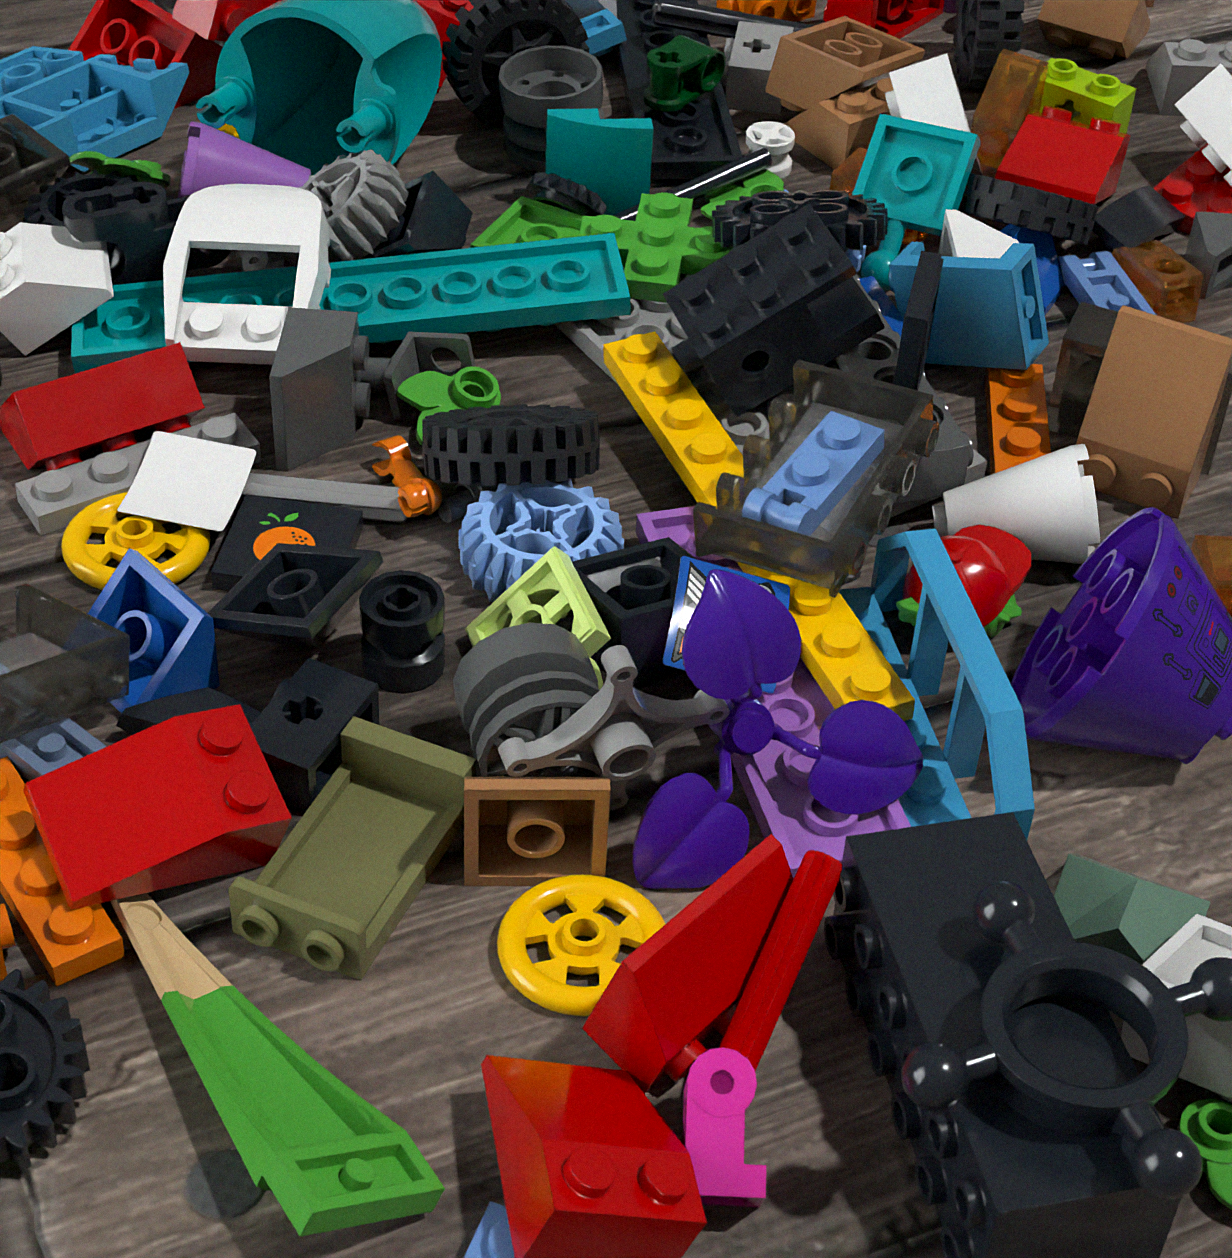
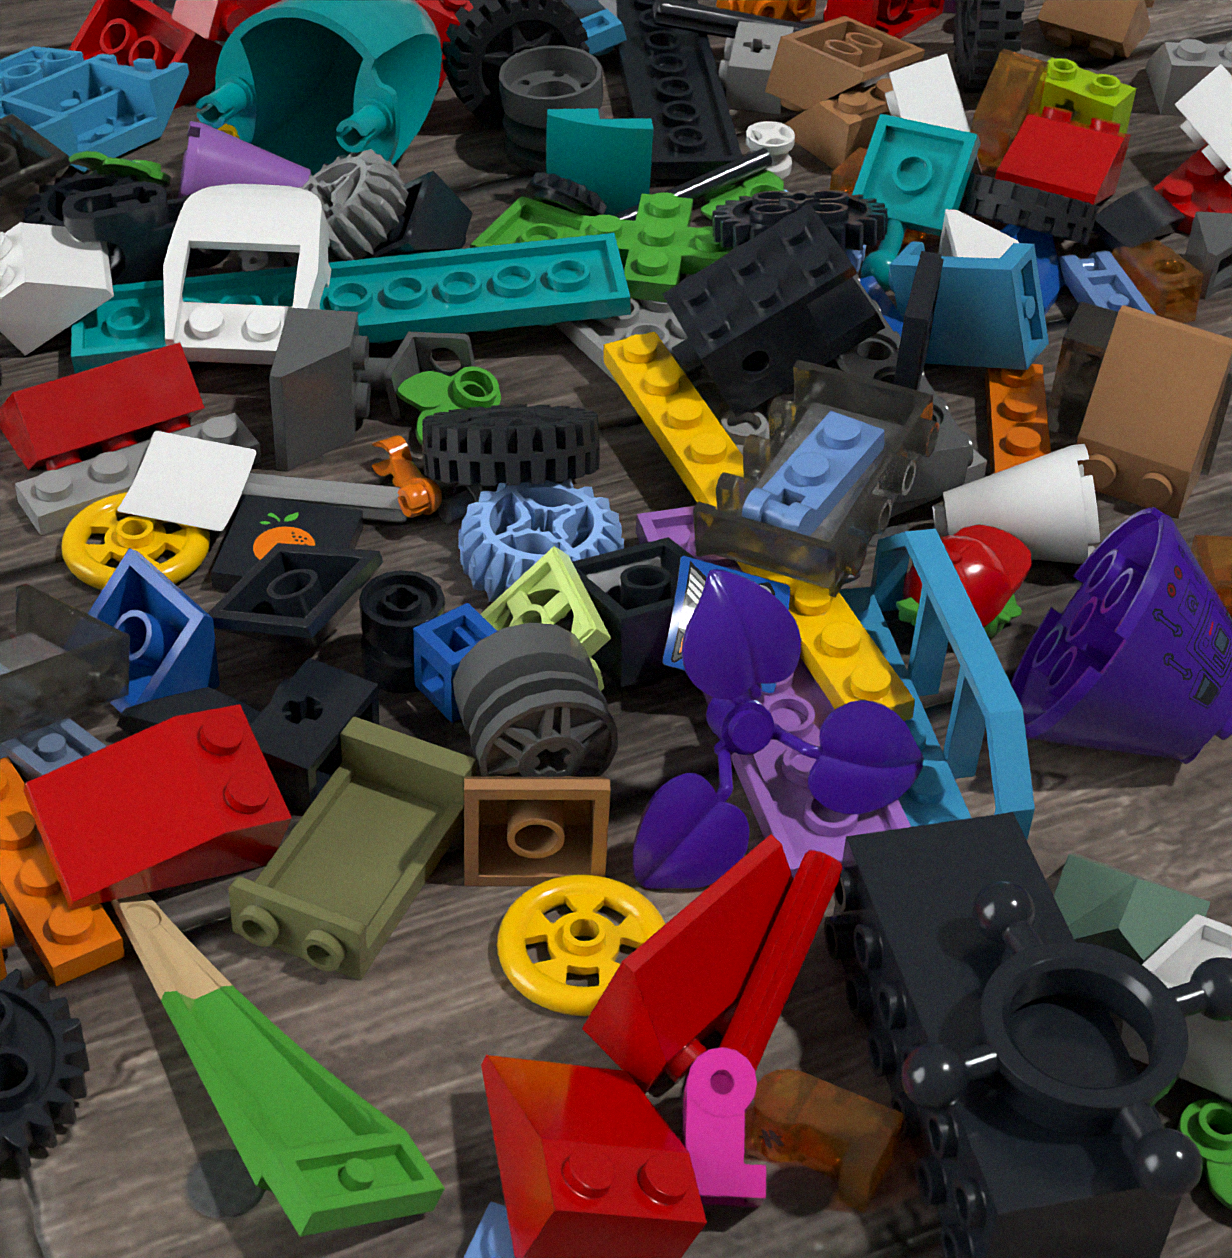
(439, 649): none -> blue brick
(614, 729): light grey piece -> none
(682, 73): dark green piece -> none
(827, 1131): none -> clear orange leg

